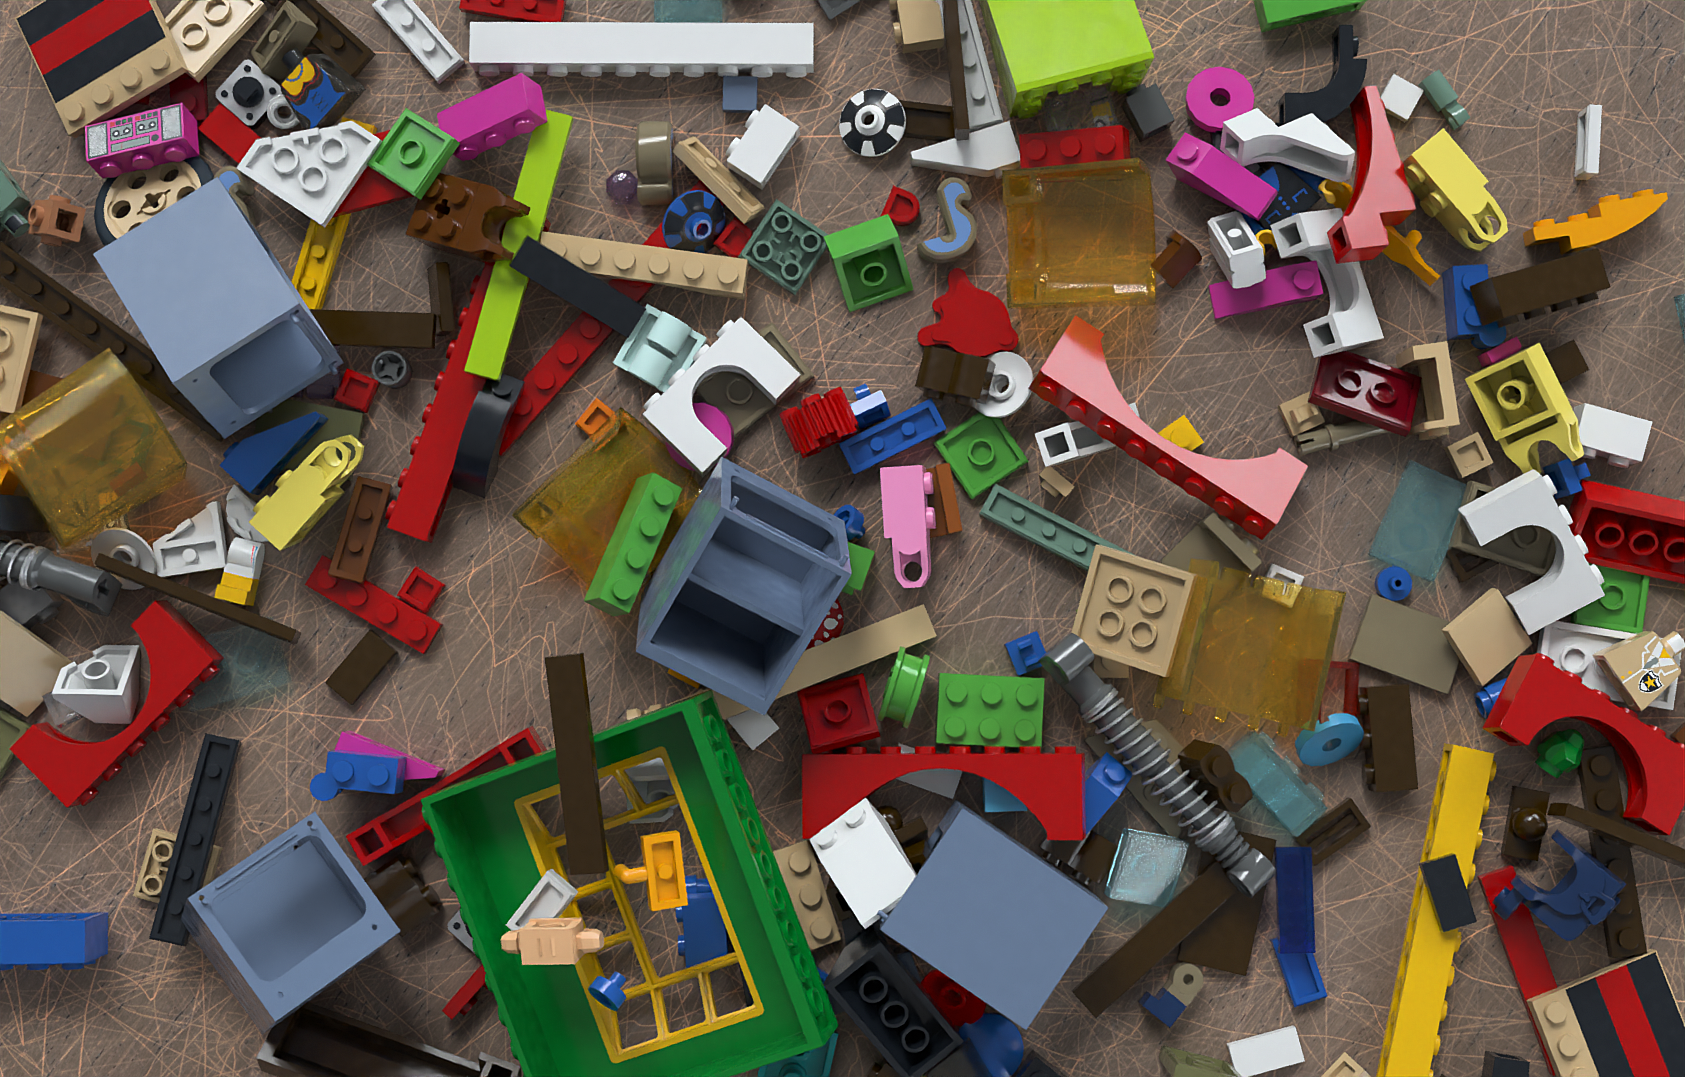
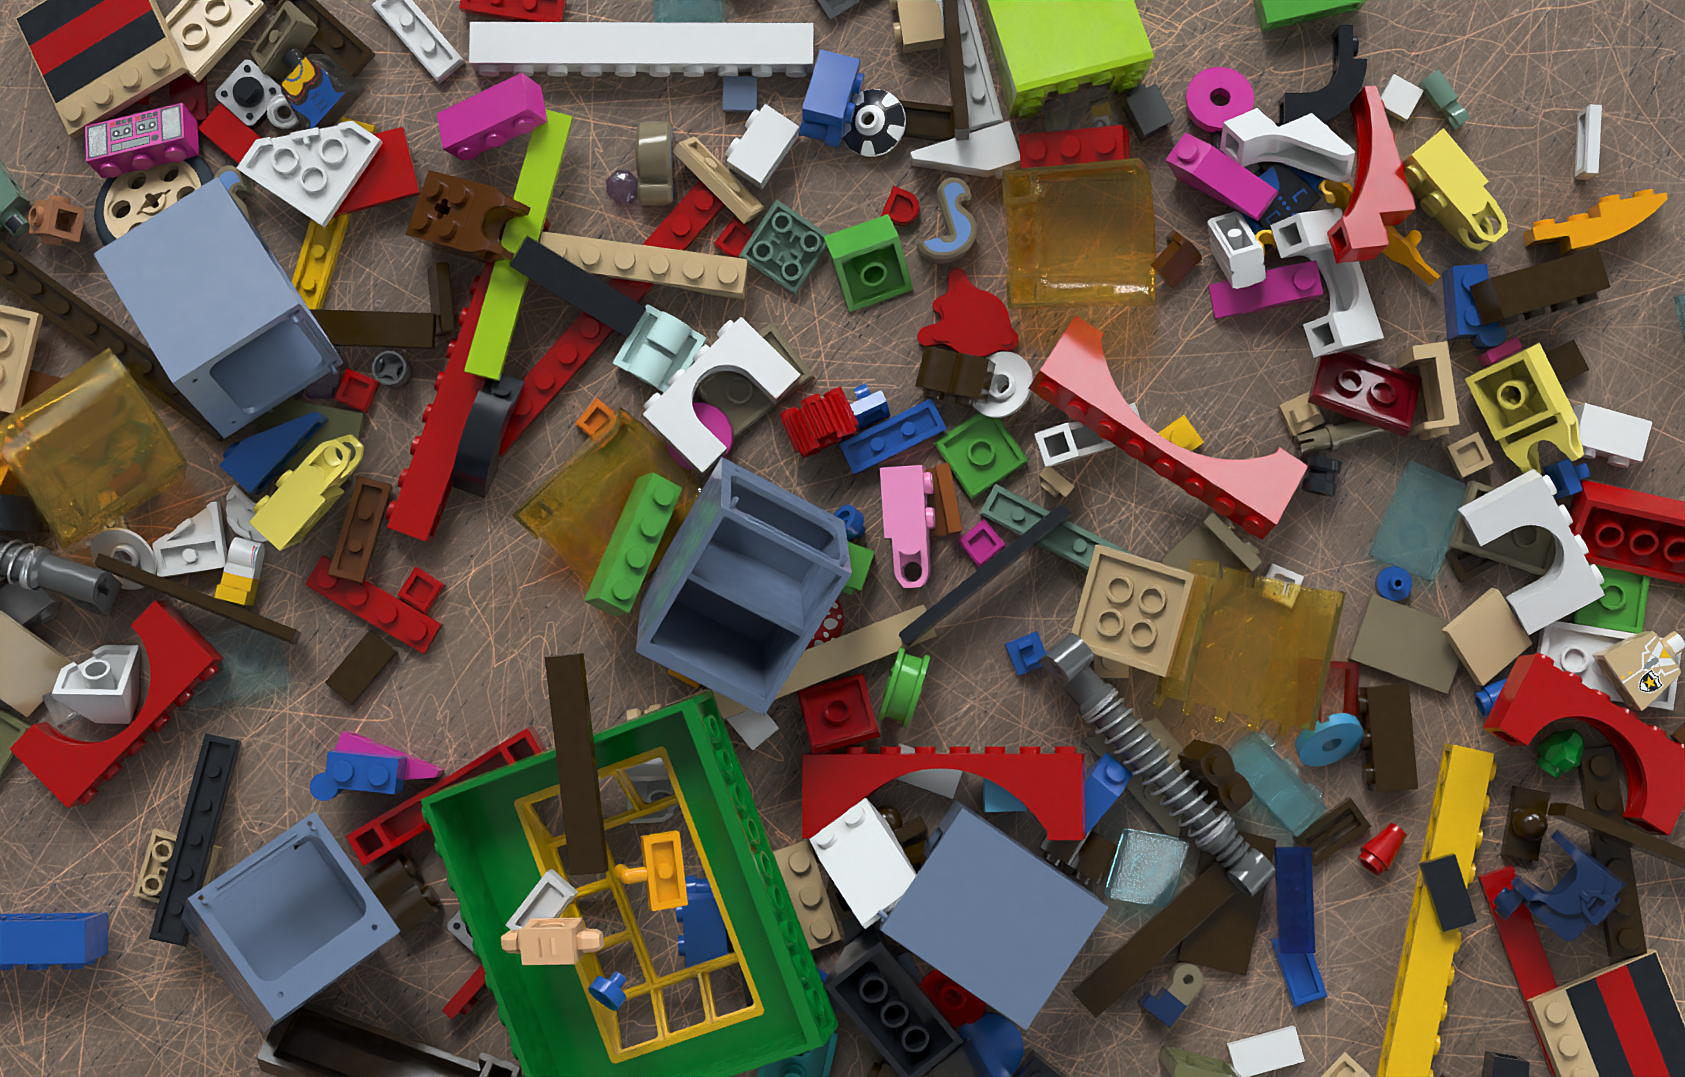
(413, 153): bright green tile -> none
(686, 214): dish -> none
(830, 97): none -> hinge
(981, 543): none -> dark pink tile
(985, 575): none -> black tile
(989, 710): bright green brick -> none
(1318, 483): none -> black wheel
(1382, 849): none -> red cone

